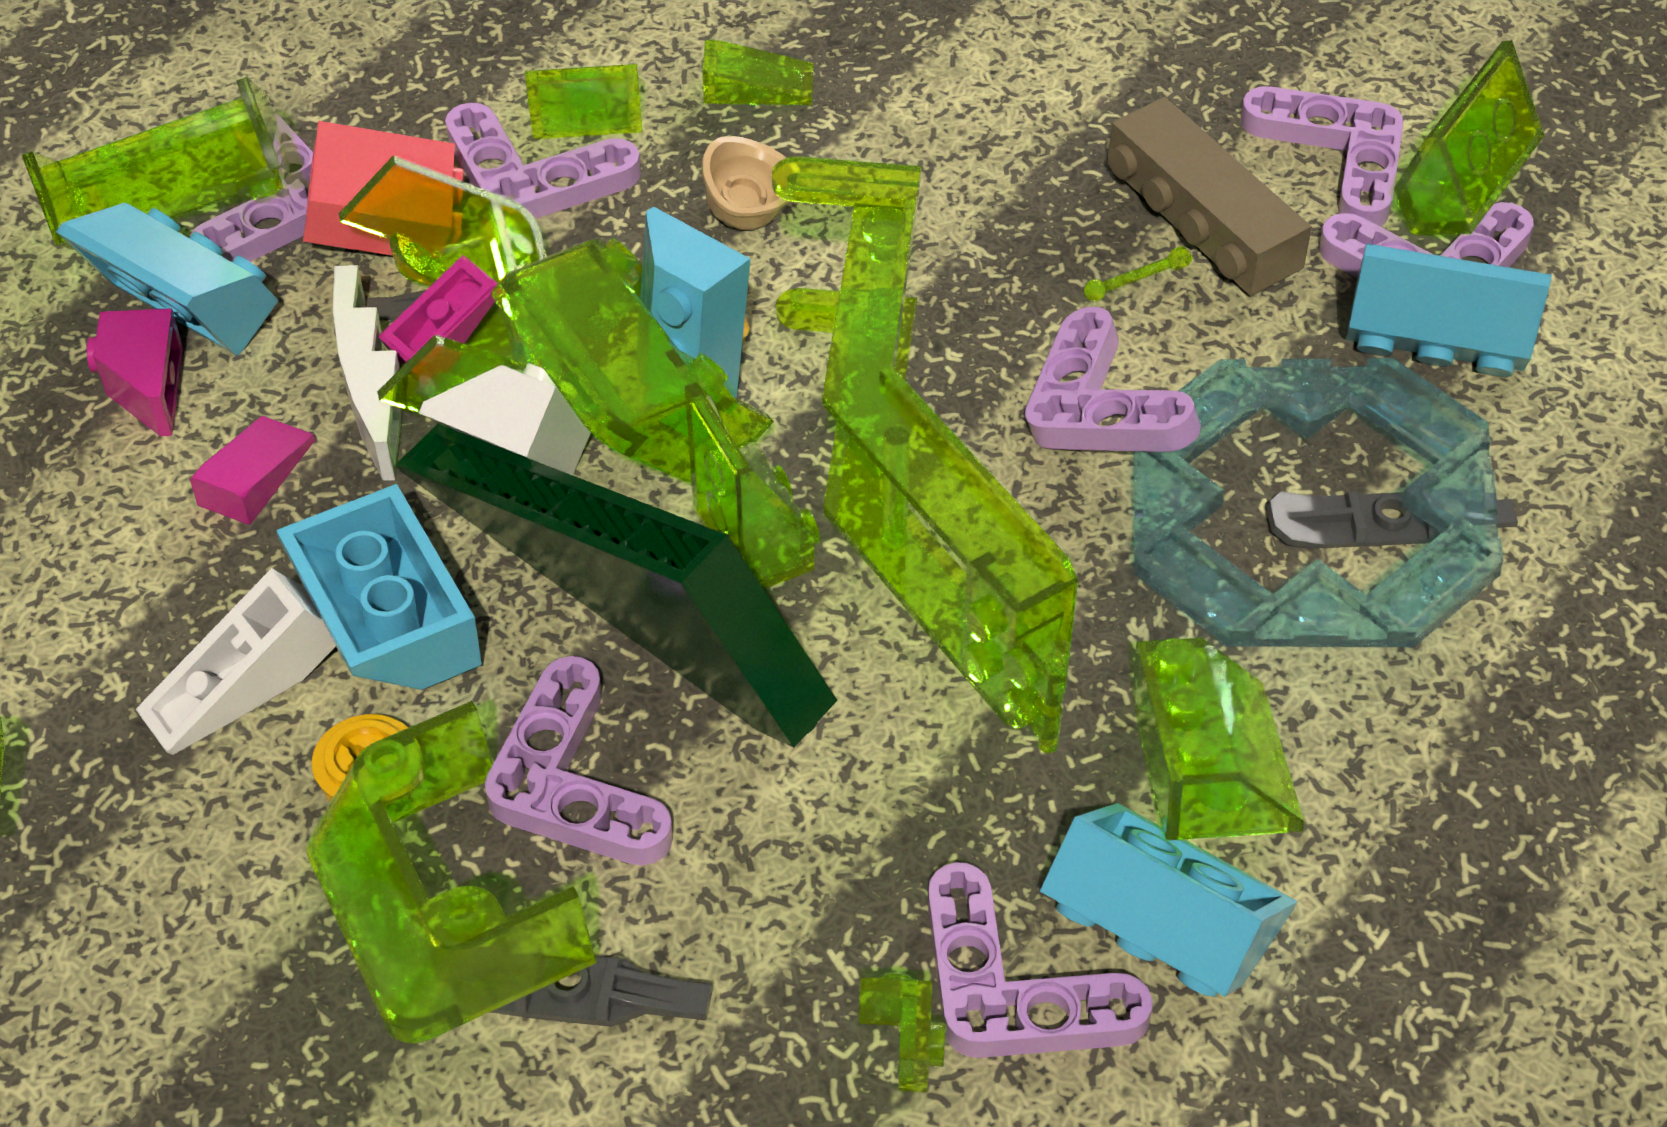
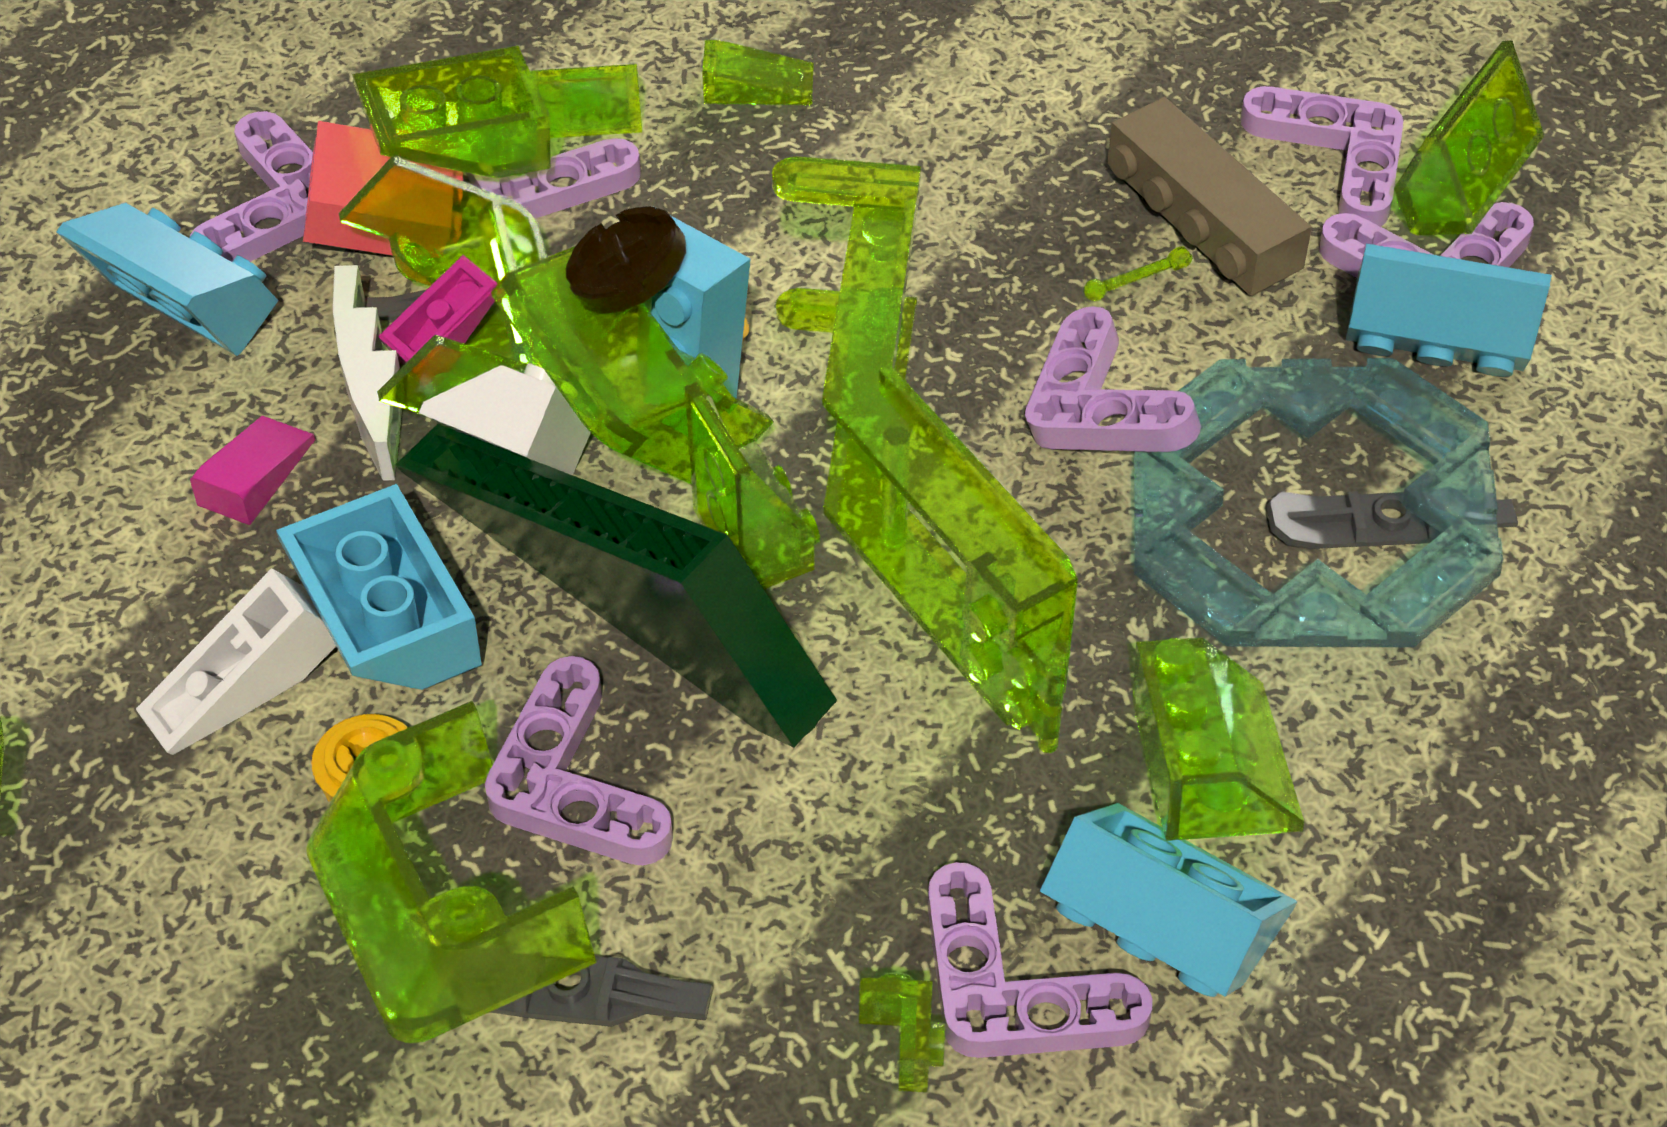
(139, 363): dark pink slope -> none
(169, 166): clear neon green windscreen -> none
(460, 113): none -> clear neon green slope
(626, 261): none -> dark brown tile
(740, 182): tan helmet -> none

